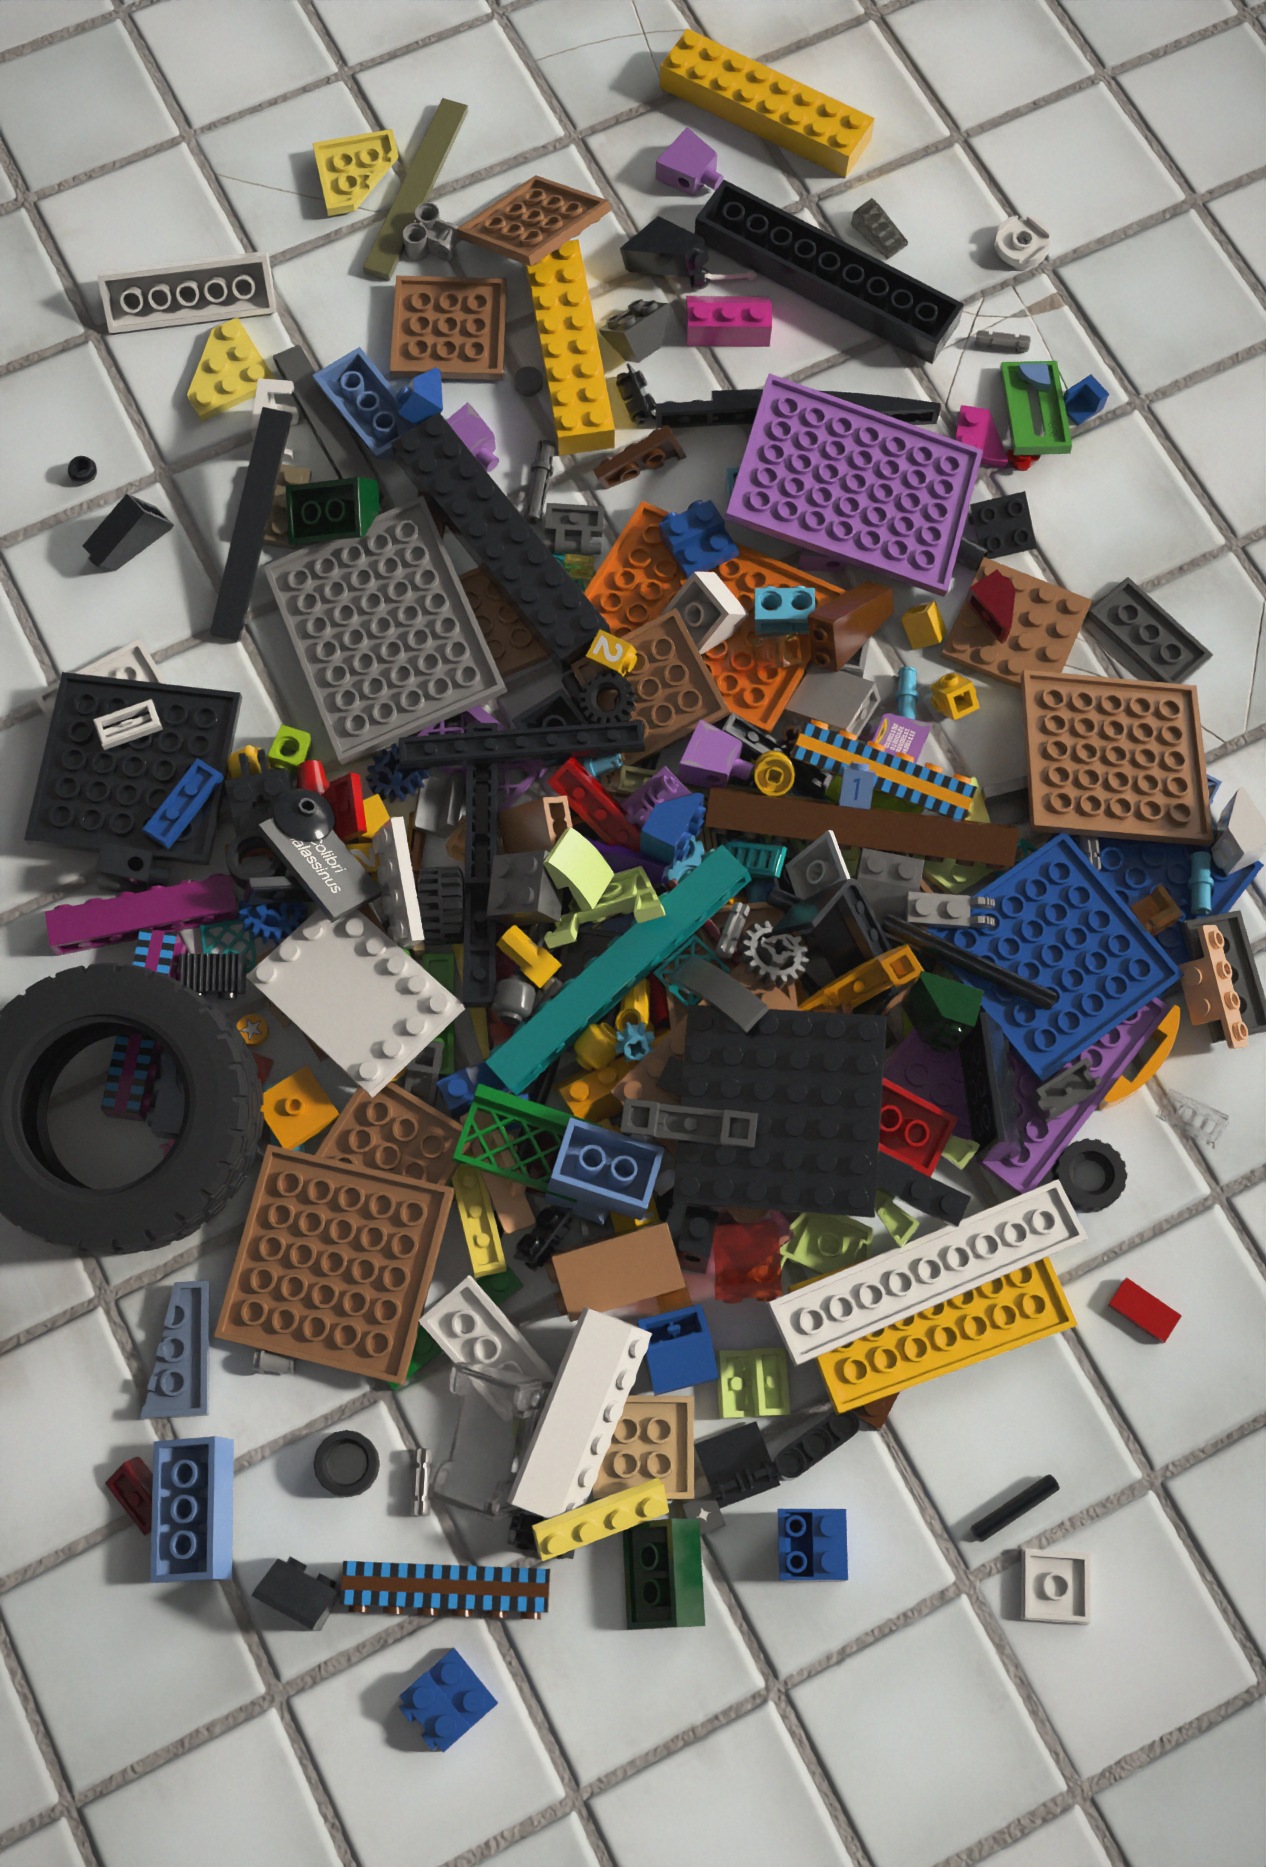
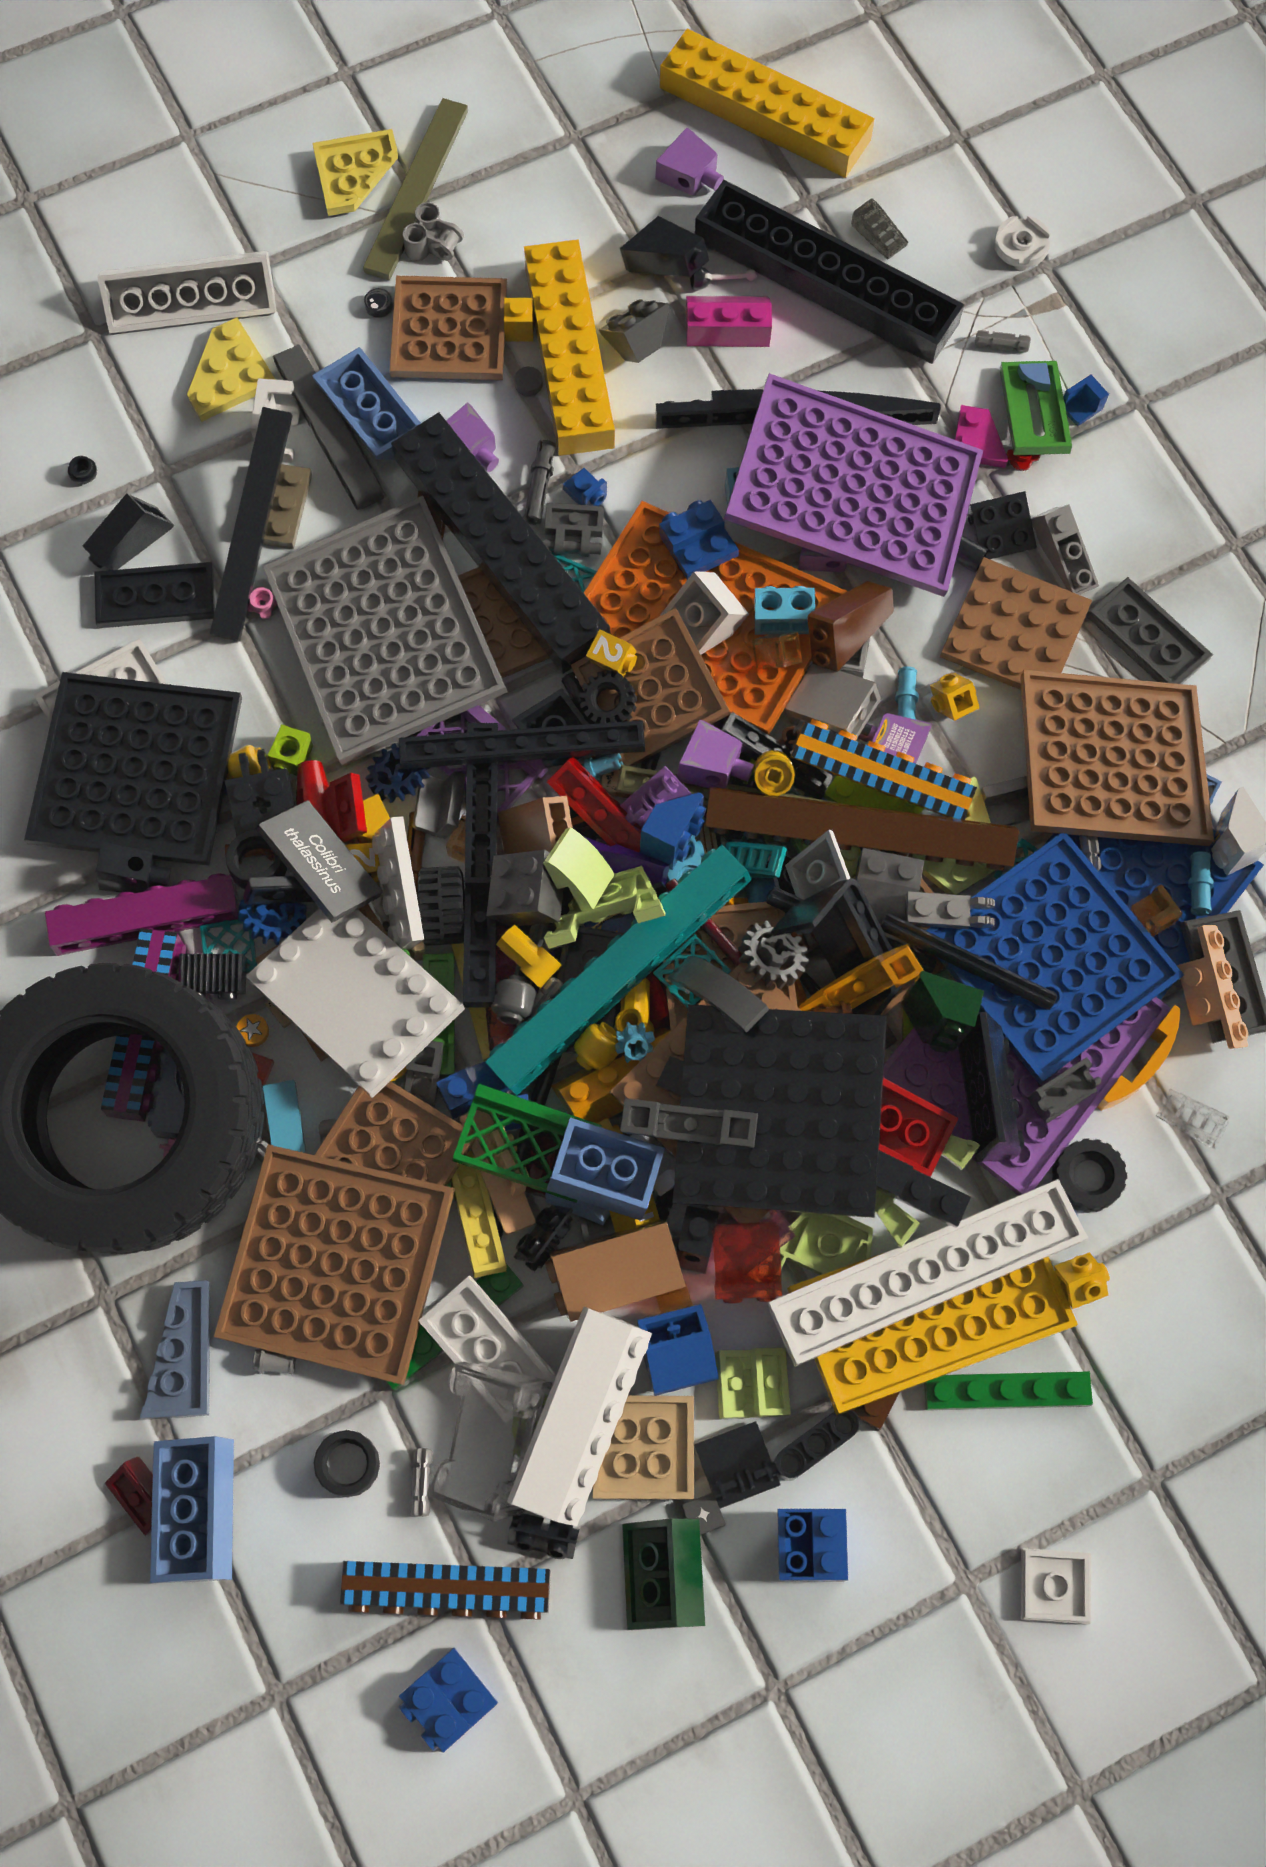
(128, 729): white tile -> none
(154, 595): none -> black tile
(182, 803): blue tile -> none
(258, 595): none -> bright pink plate
(298, 1108): light orange plate -> none
(298, 1593): black slope -> none
(302, 824): black dish -> none
(331, 510): dark green slope -> none
(378, 302): none -> black tile
(421, 397): blue slope -> none
(518, 319): none -> yellow brick
(534, 220): medium nougat plate -> none
(580, 566): clear yellow tile -> none
(586, 488): none -> blue bracket
(600, 1519): light yellow plate -> none
(632, 385): black hinge -> none
(637, 456): reddish brown wing -> none
(732, 930): light grey axle -> none
(856, 786): medium blue brick -> none
(924, 625): yellow panel -> none
(993, 603): dark red slope -> none
(1009, 1391): none -> green plate
(1015, 1508): black axle -> none
(1065, 548): none -> light grey slope
(1082, 1279): none -> yellow brick
(1144, 1310): red tile -> none

